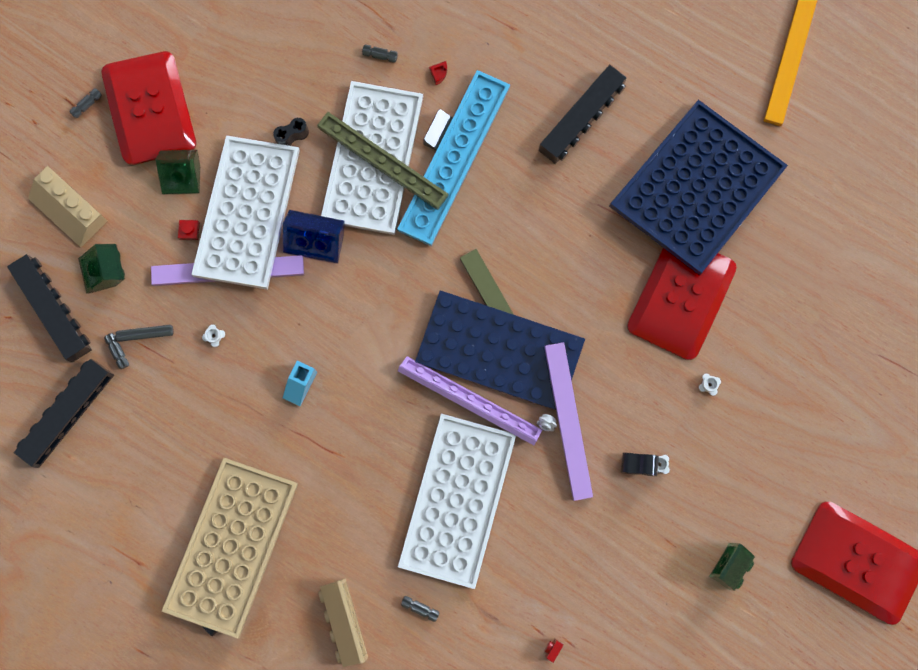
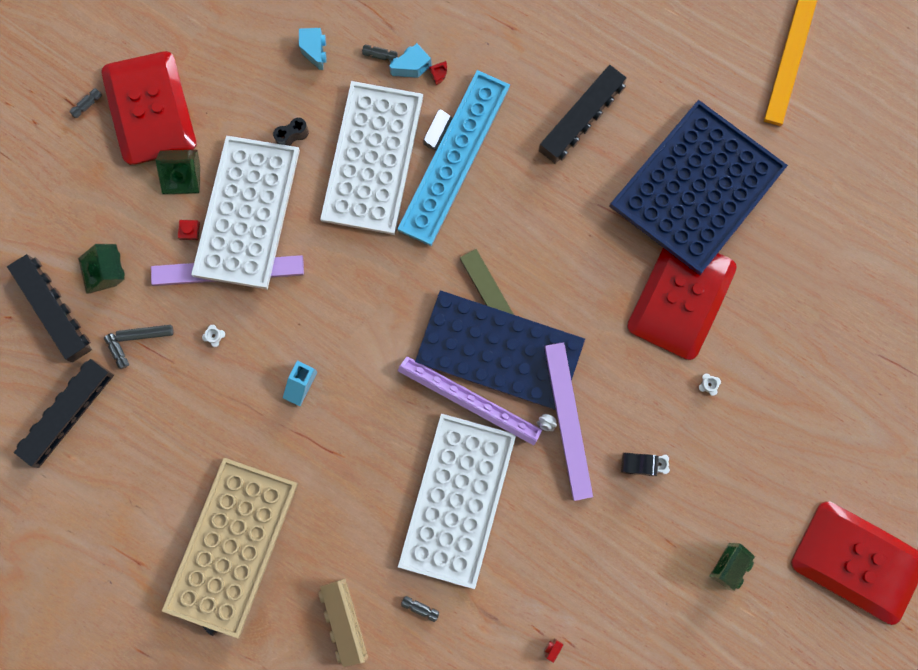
(65, 207): tan slope -> none
(311, 45): none -> medium azure slope
(313, 236): clear blue slope -> none
(382, 161): olive tile -> none
(411, 63): none -> medium azure slope

